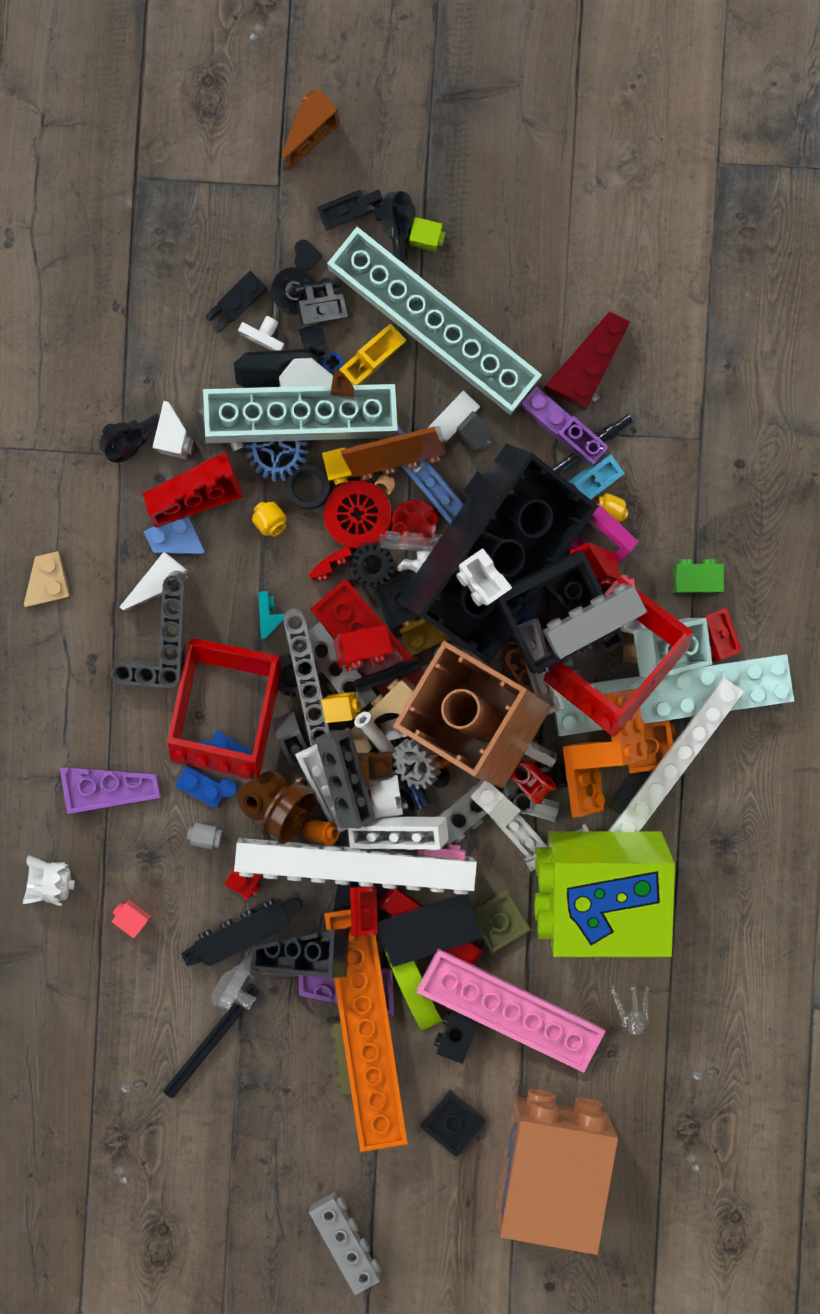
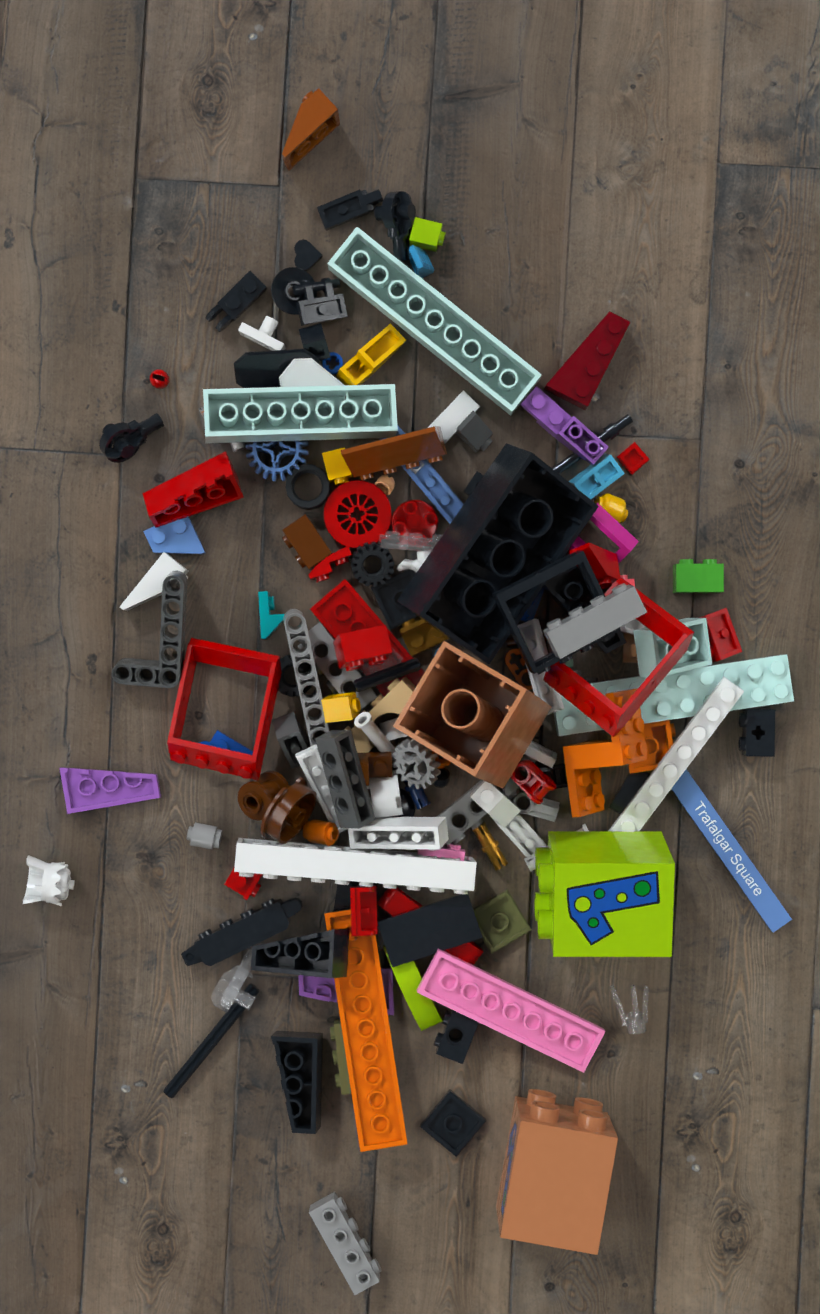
(46, 580): tan wing -> none
(130, 918): coral brick -> none
(158, 383): none -> red hinge
(172, 435): white slope -> none
(204, 787): blue hinge -> none
(269, 519): yellow head -> none
(301, 1077): none -> black wedge
(306, 541): none -> reddish brown brick
(341, 386): reddish brown tile -> none
(420, 261): none -> dark azure slope
(482, 578): white cylinder -> none
(490, 846): none -> pearl gold pin
(632, 458): none -> red tile
(730, 852): none -> medium blue tile
(763, 743): none -> black brick

